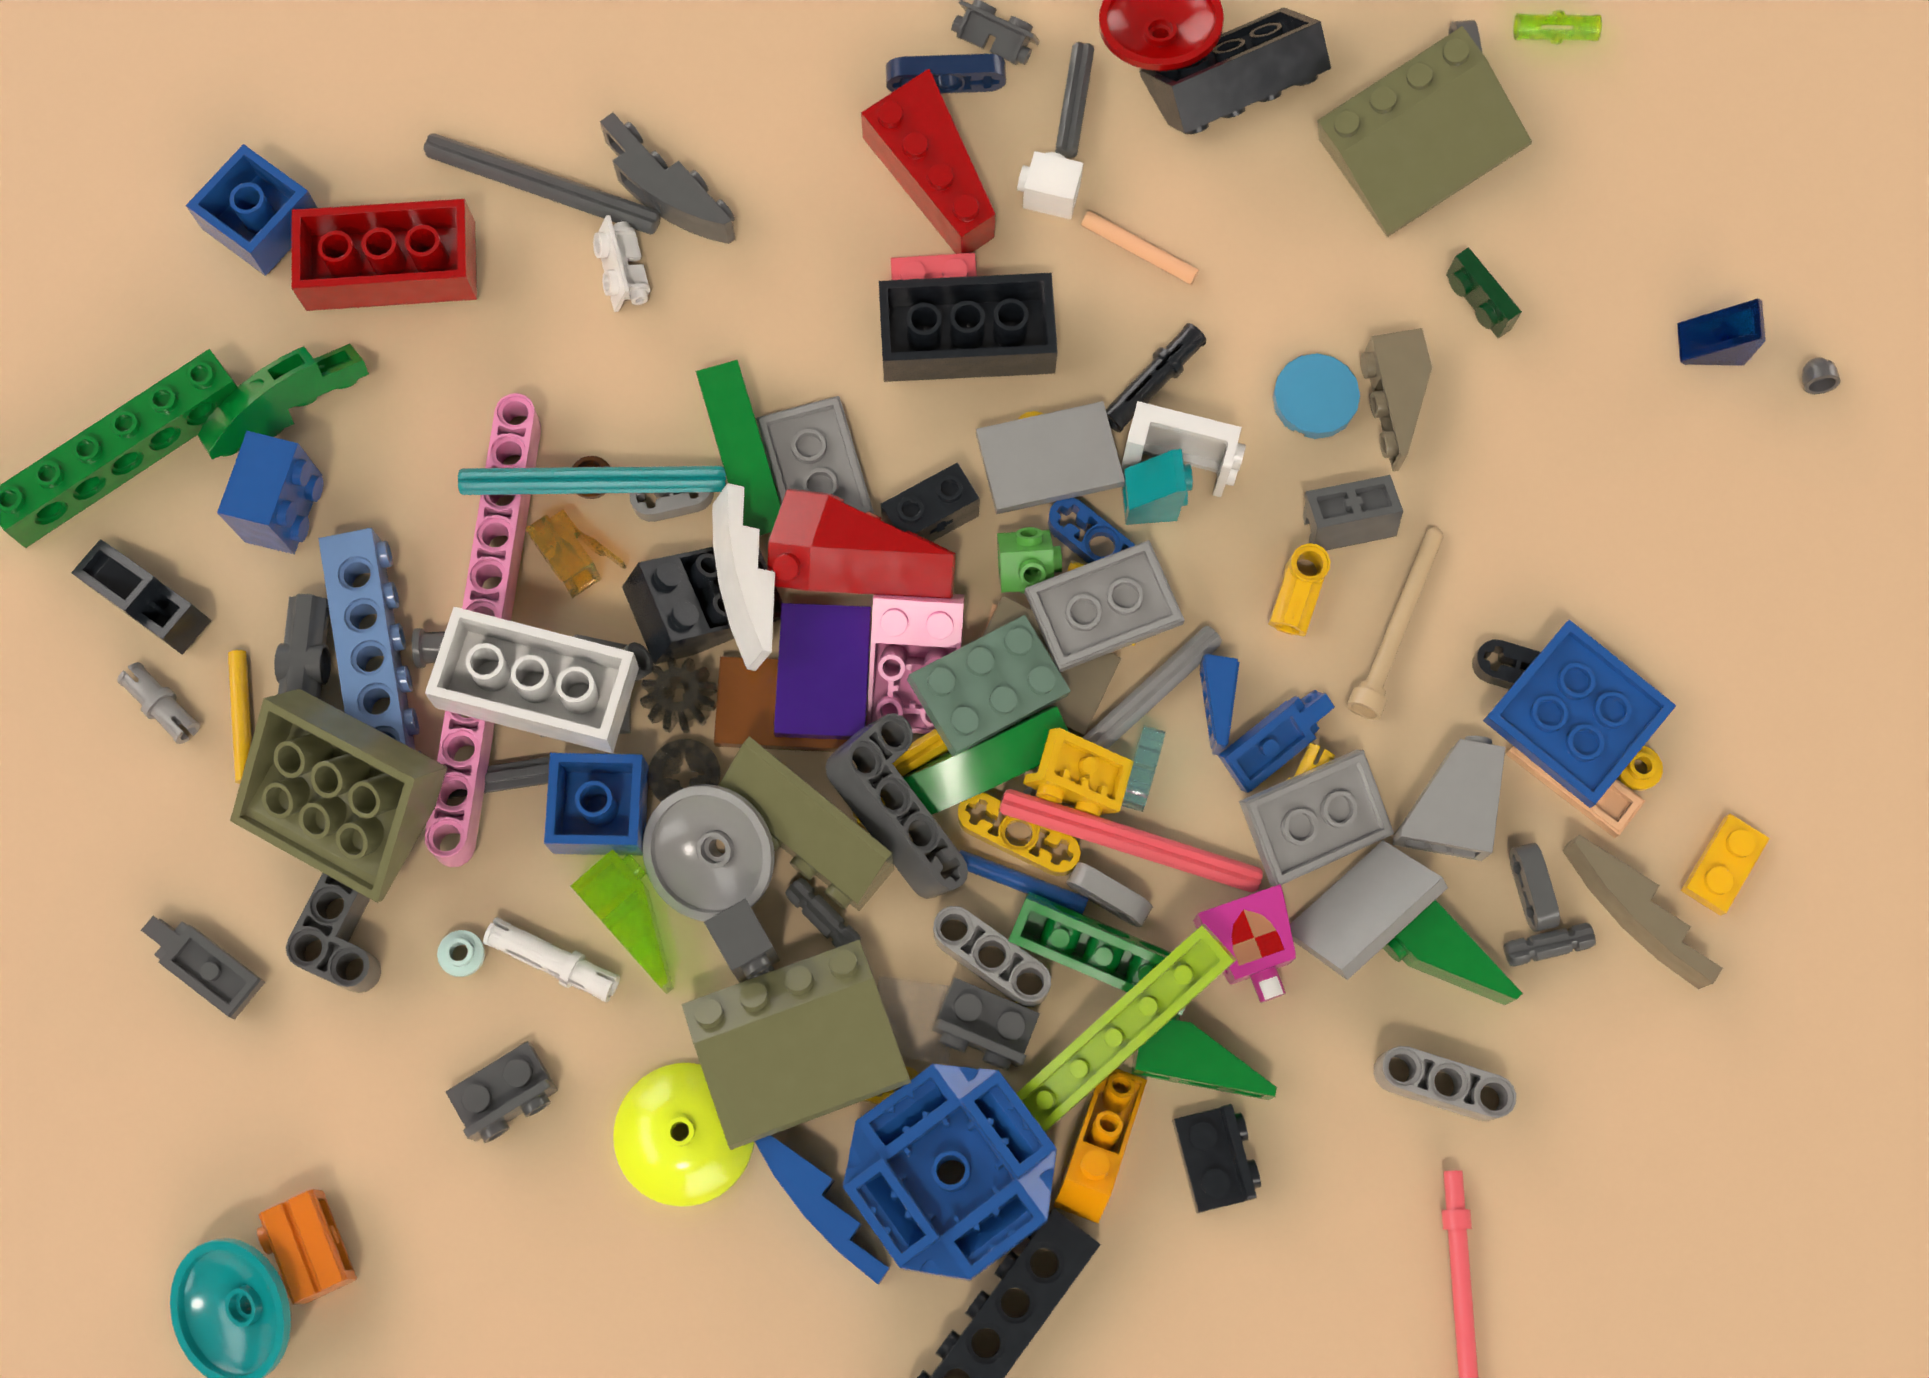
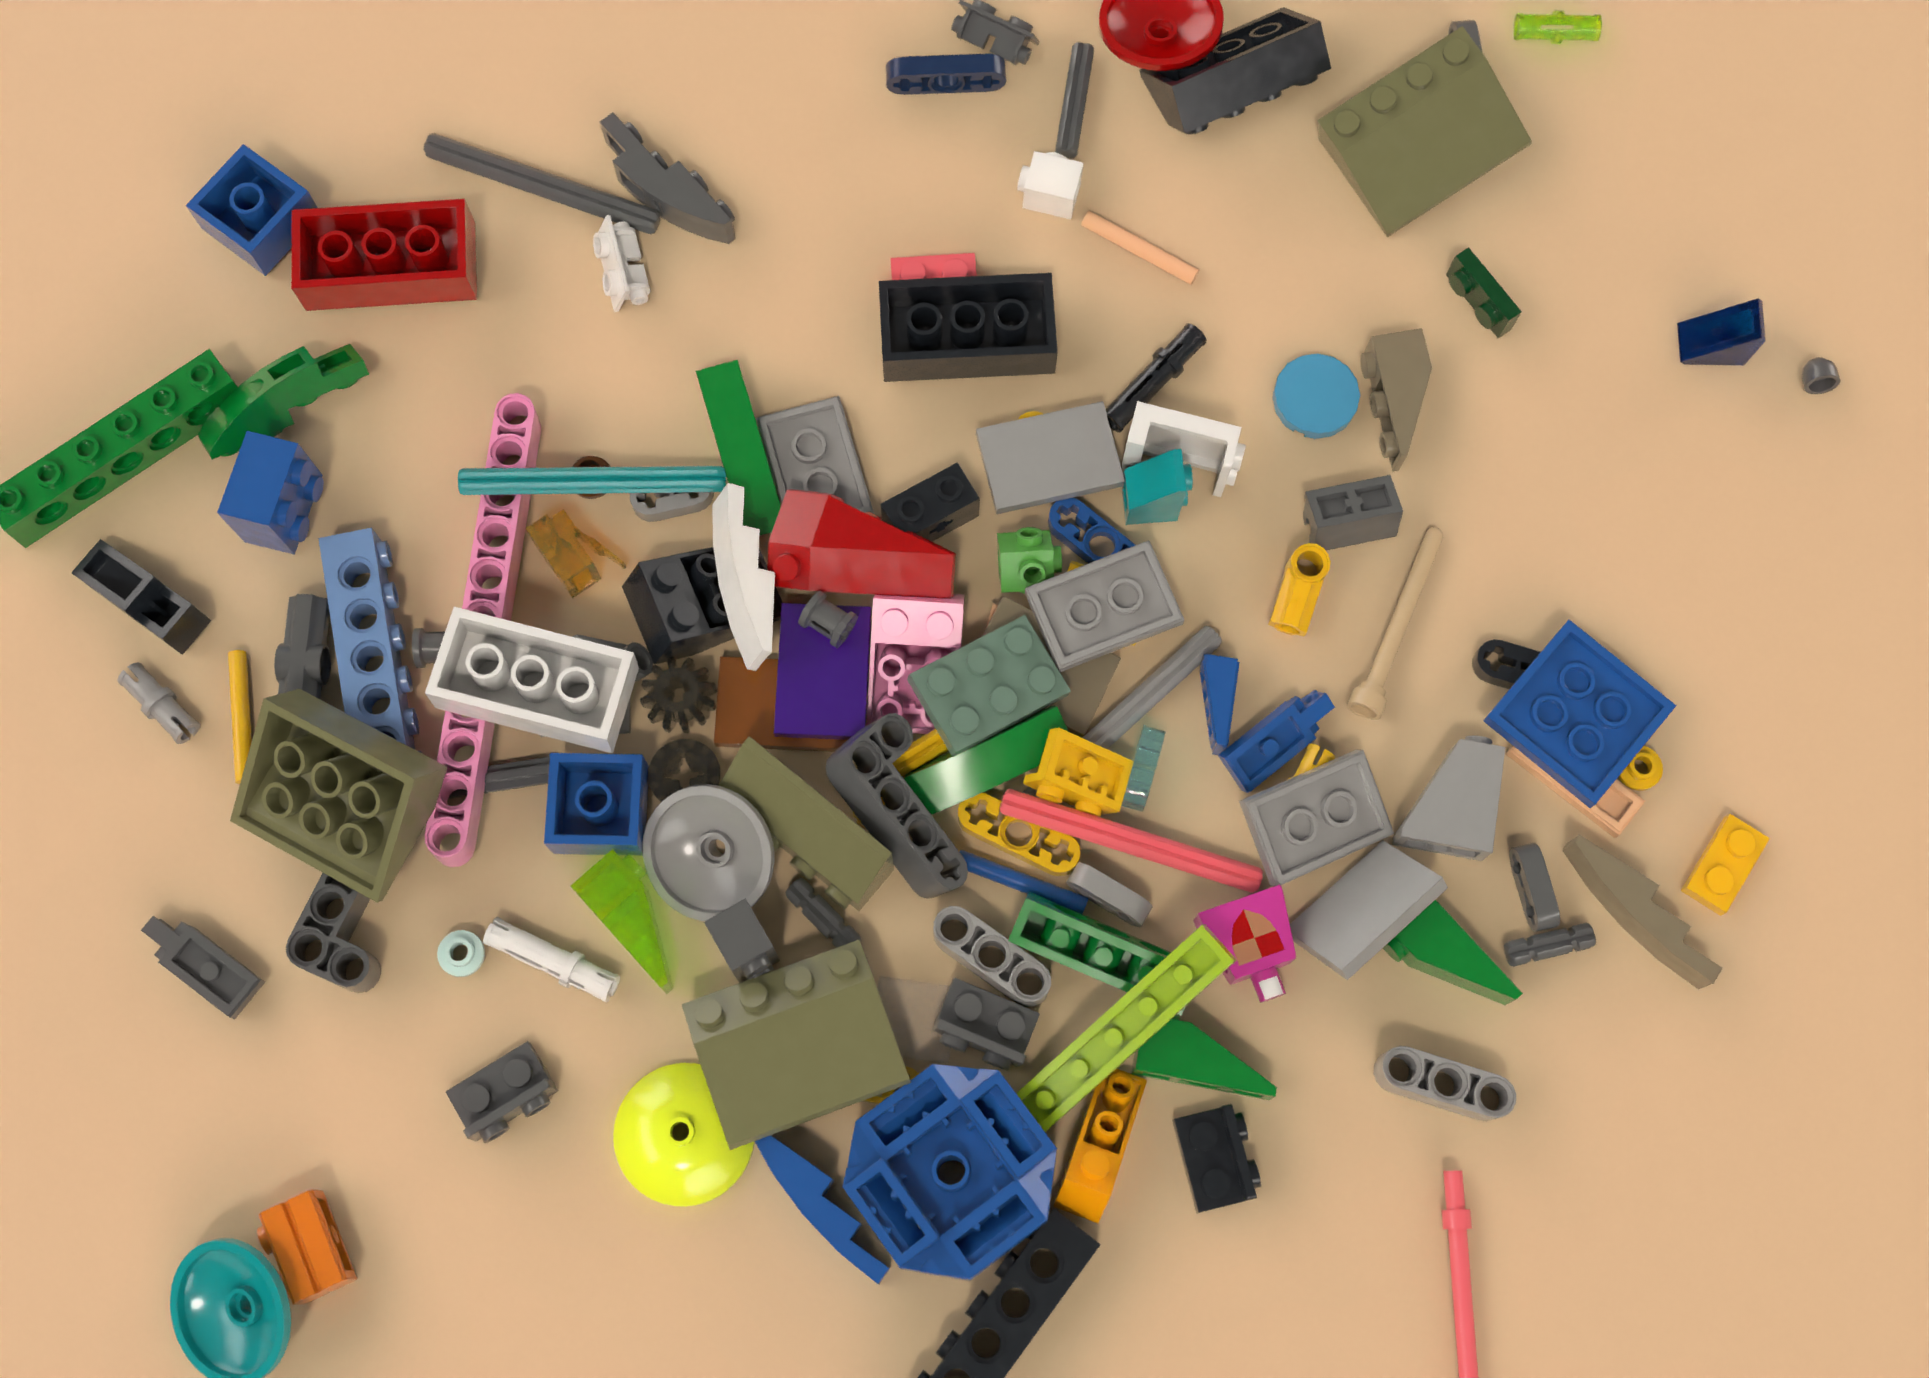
(827, 619): none -> dark grey bush
(929, 160): red wedge -> none

